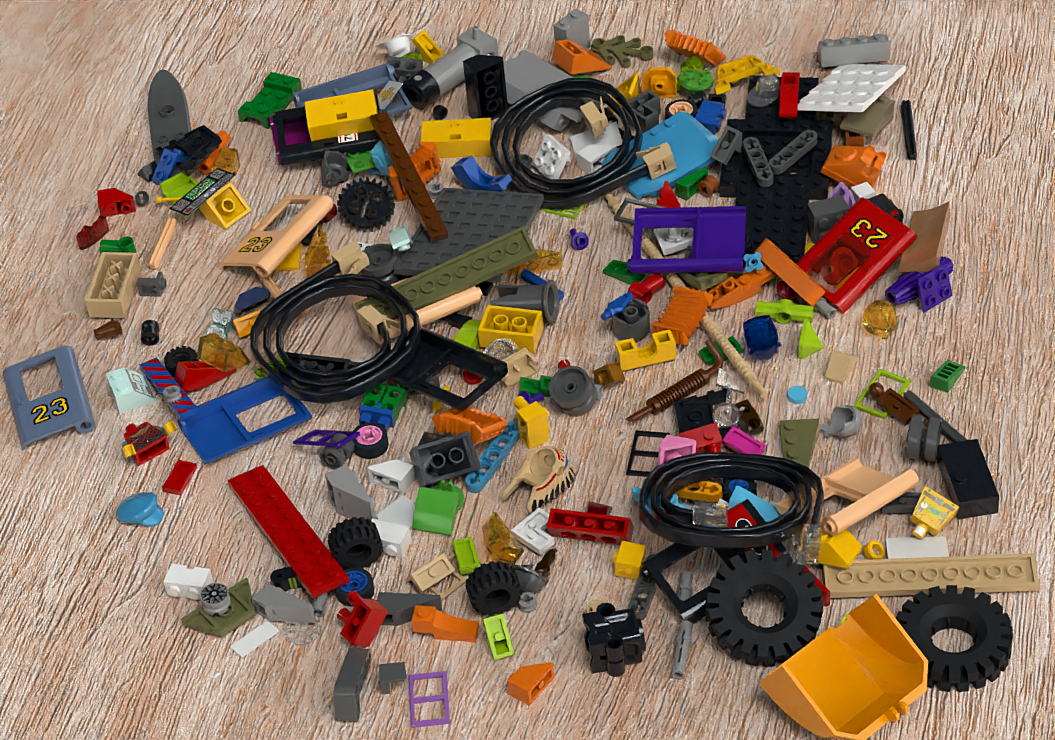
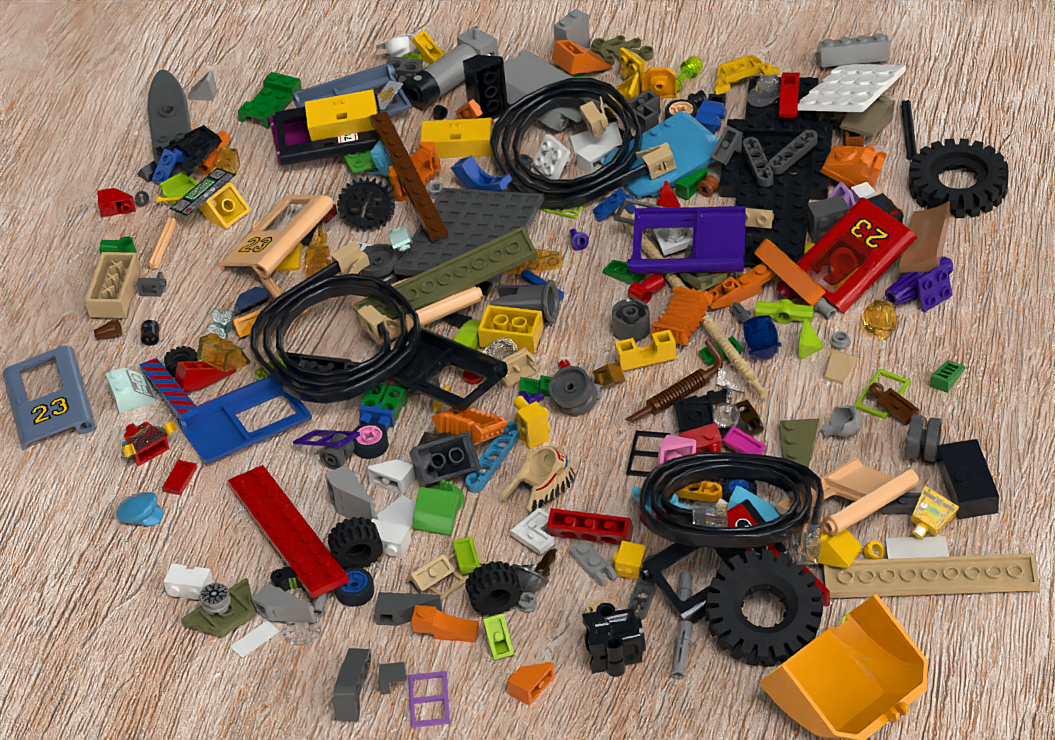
(91, 234): clear red slope -> none
(172, 394): light grey bush -> none
(204, 89): none -> light grey slope
(334, 168): dark grey hair -> none
(363, 621): red brick -> none
(470, 111): none -> orange plate
(500, 541): clear yellow slope -> none
(592, 562): none -> light grey hinge
(599, 508): dark red slope -> none
(612, 203): none -> blue bracket
(616, 306): blue piece -> none
(631, 64): none -> yellow slope
(690, 46): orange piece -> none
(696, 80): bright green plate -> none
(742, 314): none -> dark grey axle
(748, 258): dark azure plate -> none
(759, 218): none -> tan hinge
(797, 394): medium azure tile -> none
(840, 340): none -> light grey plate
(926, 411): dark grey axle -> none
(977, 617): black tyre -> none
(982, 196): none -> black tyre

